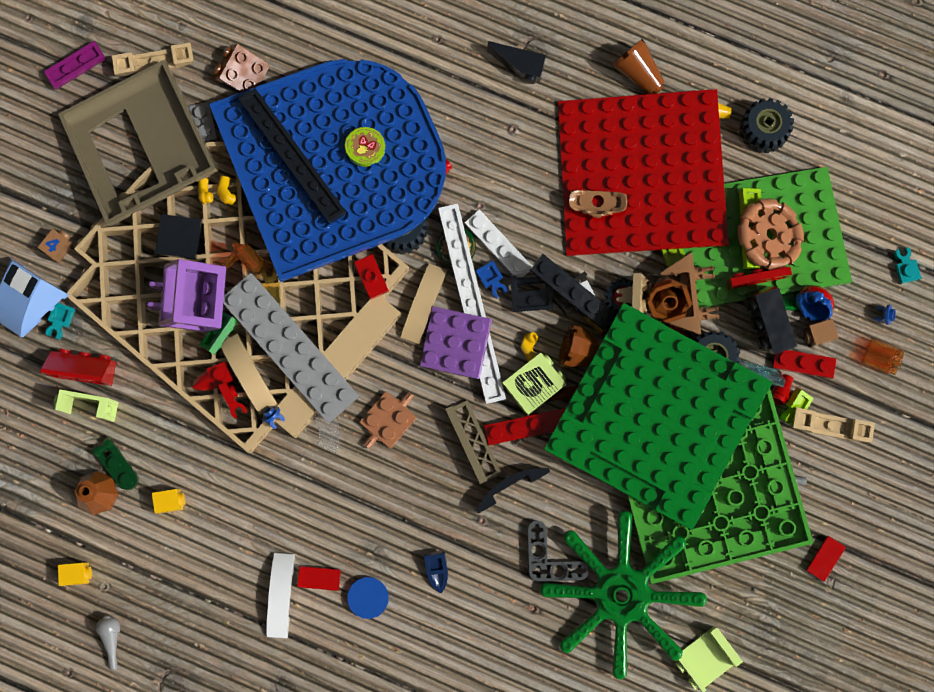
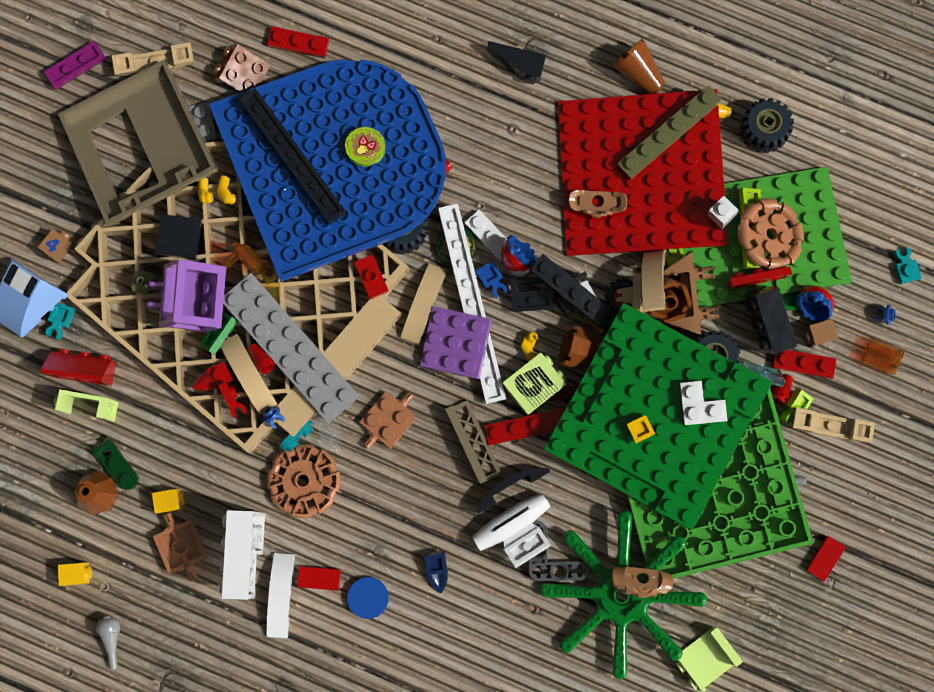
(141, 287): none -> olive plant
(180, 546): none -> nougat plate
(241, 546): none -> white brick
(261, 359): none -> red cone
(291, 442): none -> teal plate
(298, 42): none -> red plate
(312, 489): none -> nougat plate
(516, 254): none -> hair
(516, 530): none -> white plate
(626, 579): none -> medium nougat piece
(640, 428): none -> yellow plate
(653, 280): none -> tan slope
(669, 132): none -> olive plate
(696, 410): none -> white plate
(722, 212): none -> white brick

